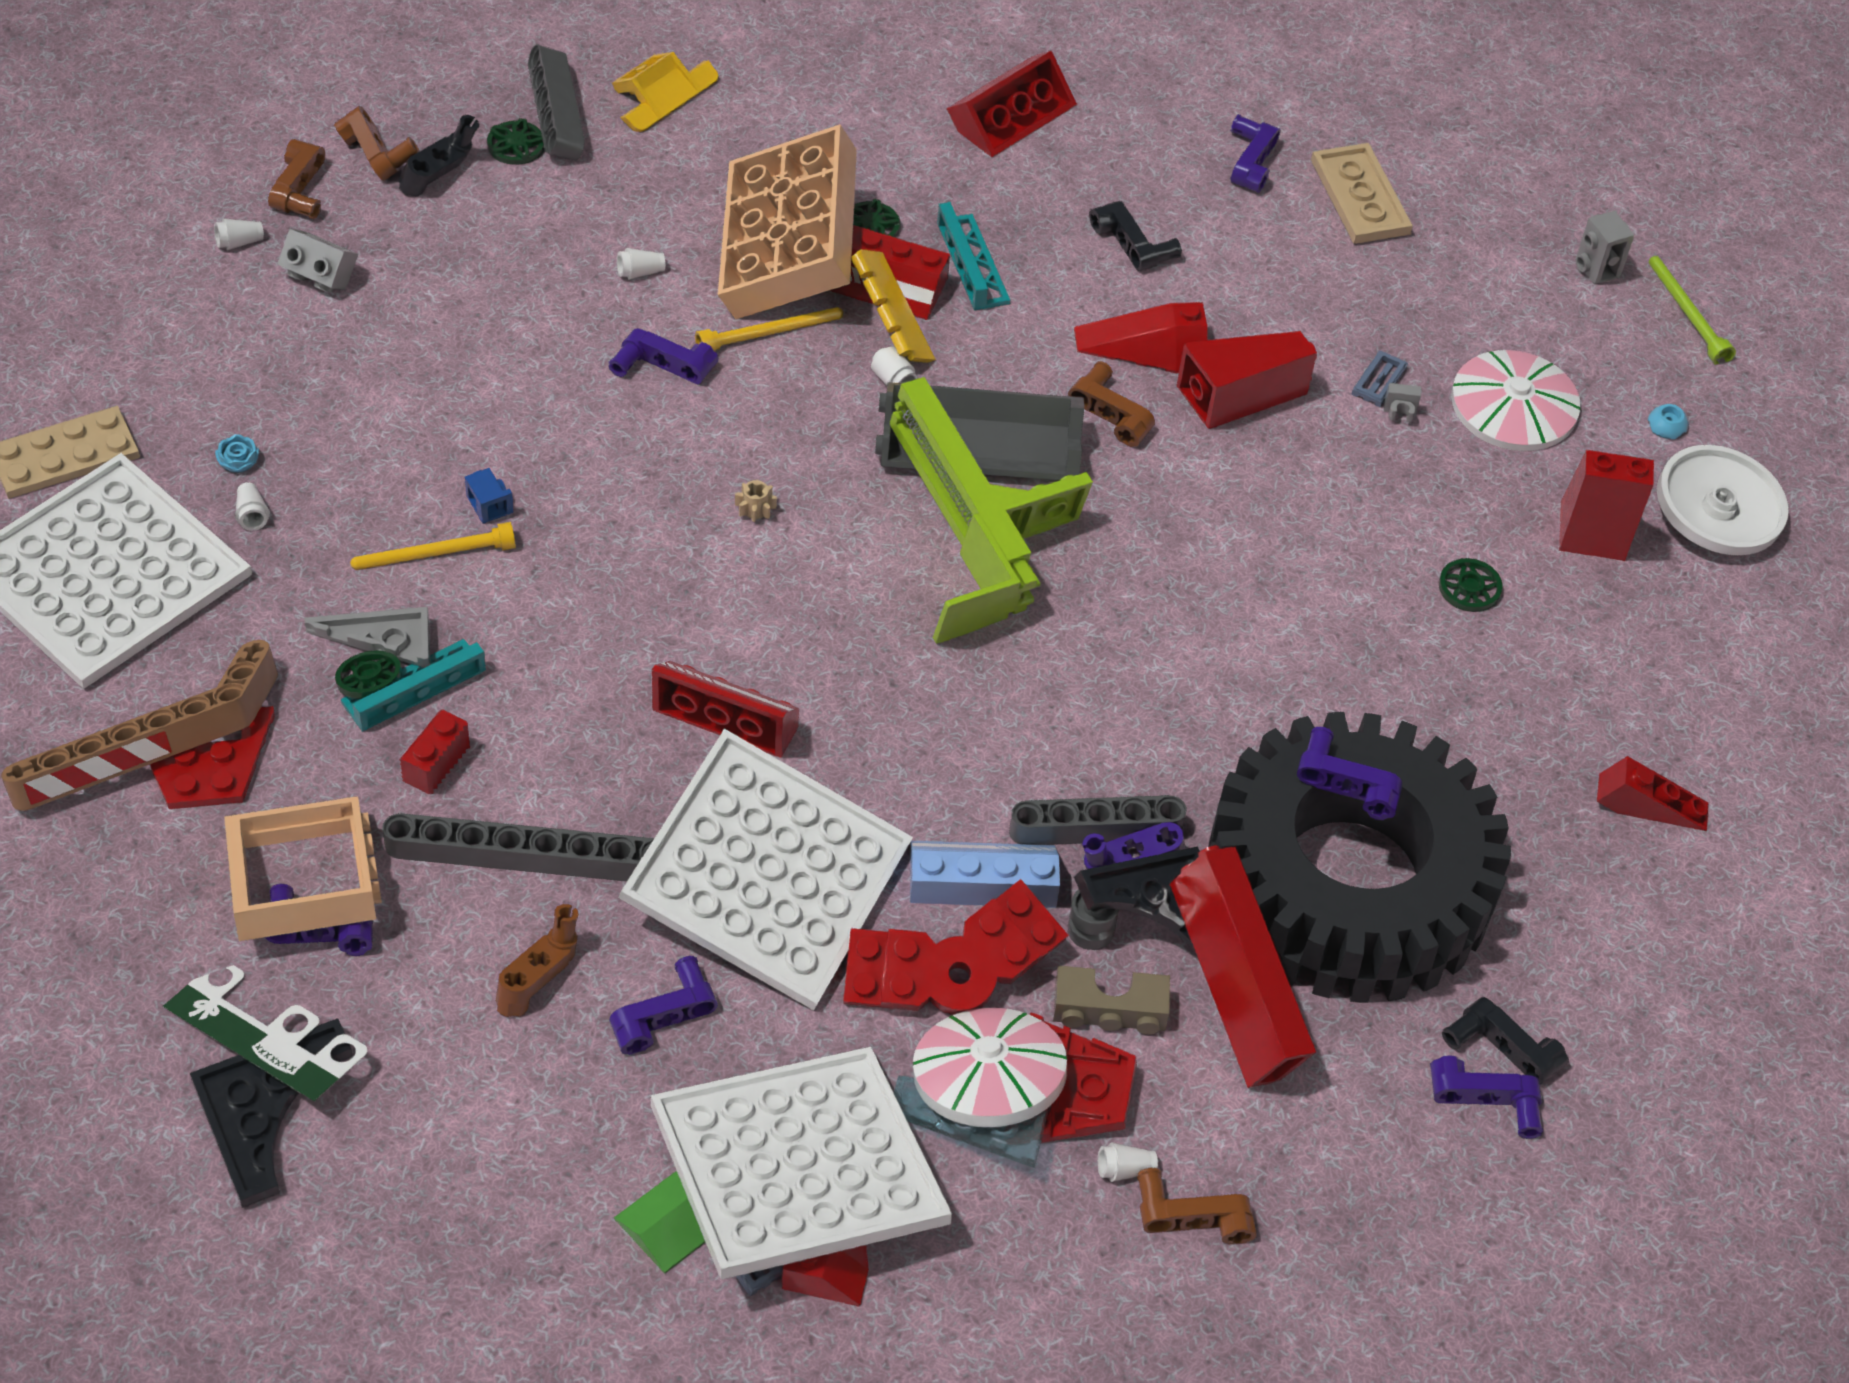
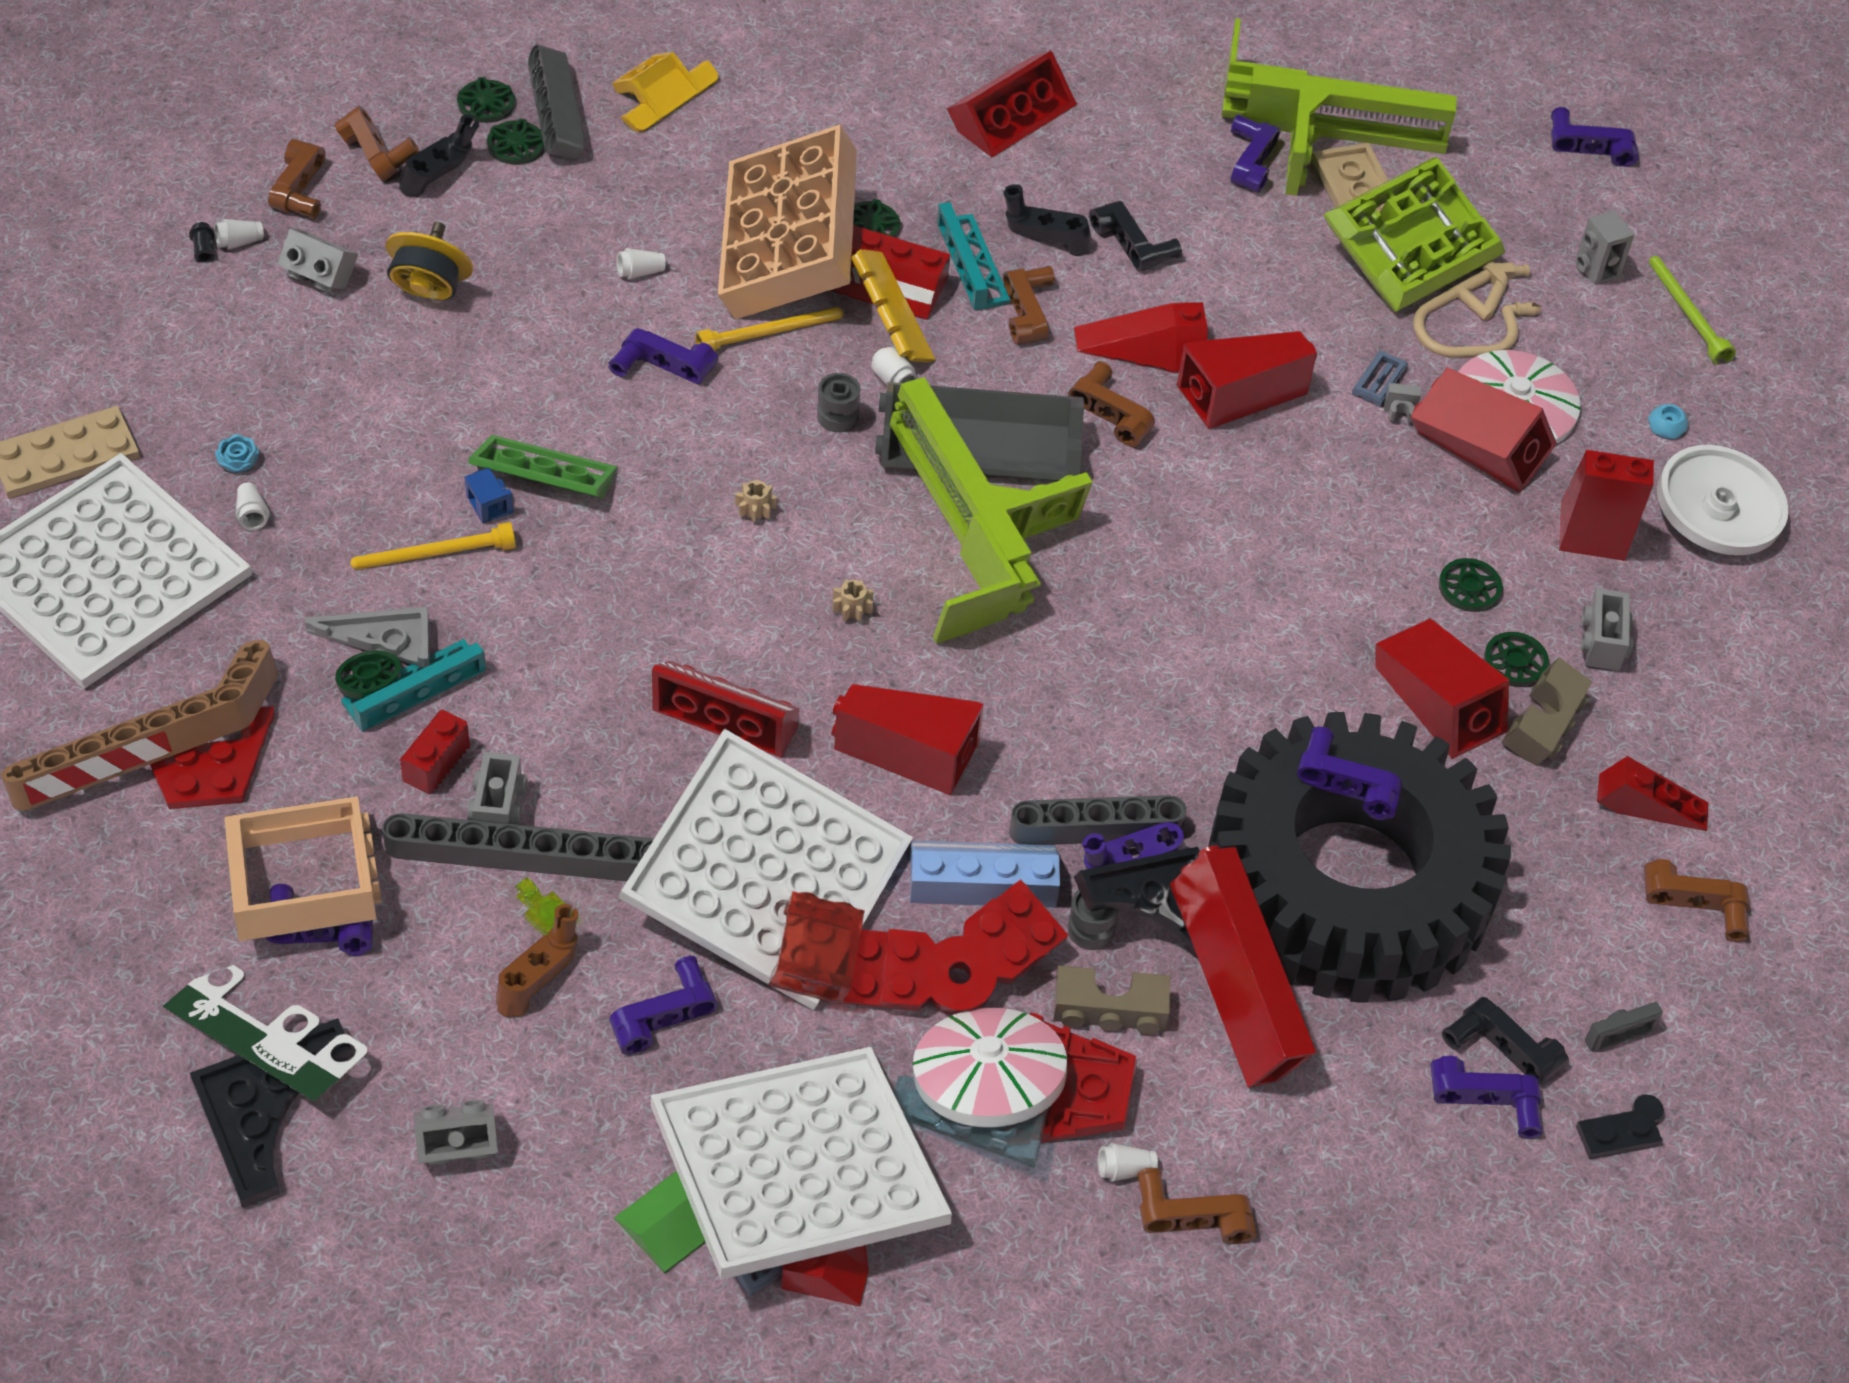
(202, 235): none -> black pin
(427, 264): none -> yellow piece
(455, 1132): none -> light grey brick
(486, 100): none -> dark green wheel
(498, 789): none -> light grey brick
(540, 908): none -> clear neon green plate
(542, 468): none -> bright green slope
(818, 947): none -> clear red panel
(838, 402): none -> dark grey wheel
(852, 600): none -> tan gear
(909, 733): none -> red slope
(1031, 321): none -> dark orange beam
(1047, 224): none -> black beam
(1291, 97): none -> lime piece
(1413, 237): none -> lime piece
(1445, 685): none -> red slope
(1485, 427): none -> slope
(1498, 275): none -> tan piece
(1517, 658): none -> dark green wheel
(1561, 694): none -> dark tan arch
(1607, 629): none -> light grey brick
(1616, 142): none -> dark purple beam
(1623, 1026): none -> dark grey plate
(1624, 1130): none -> black hinge
(1668, 888): none -> dark orange beam

